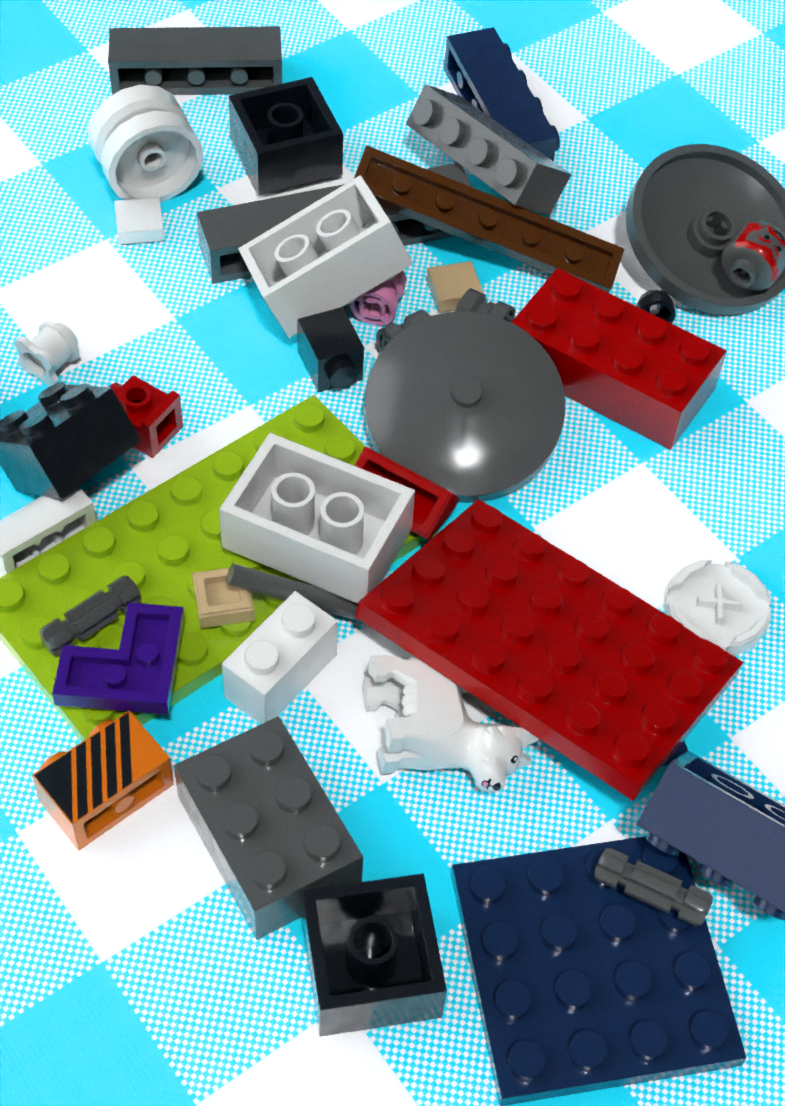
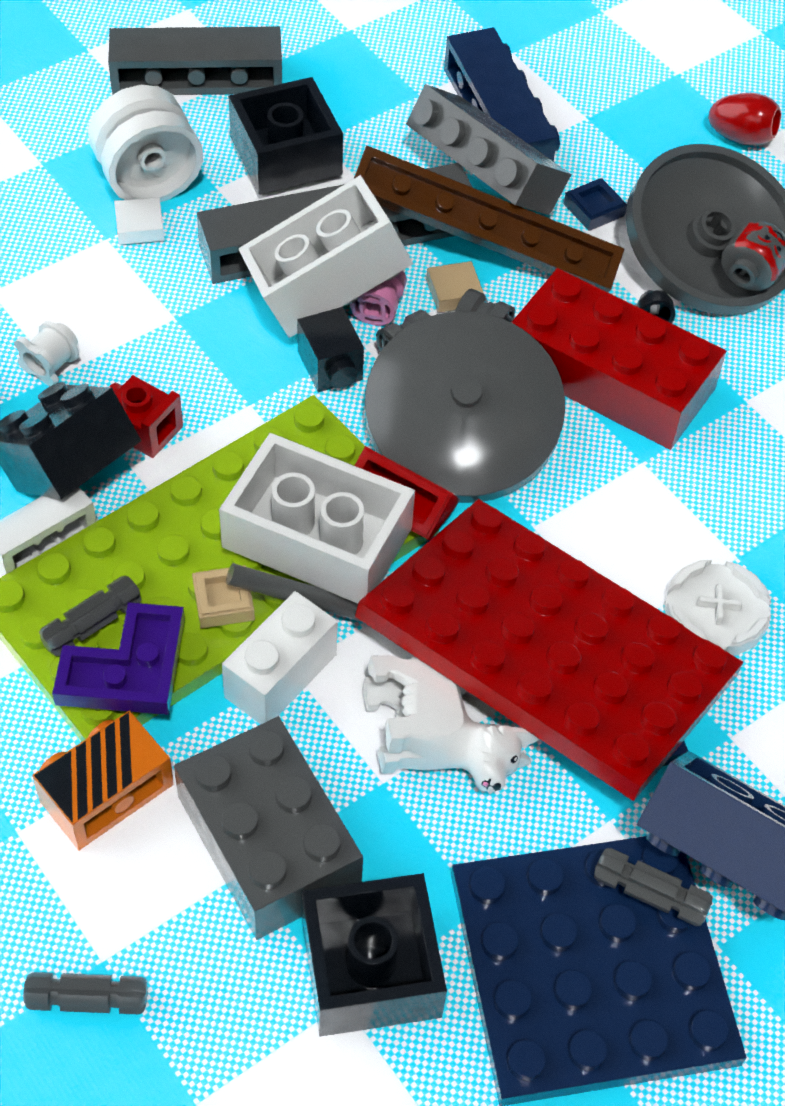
(85, 993): none -> dark grey axle
(595, 204): none -> dark blue tile
(746, 118): none -> red animal

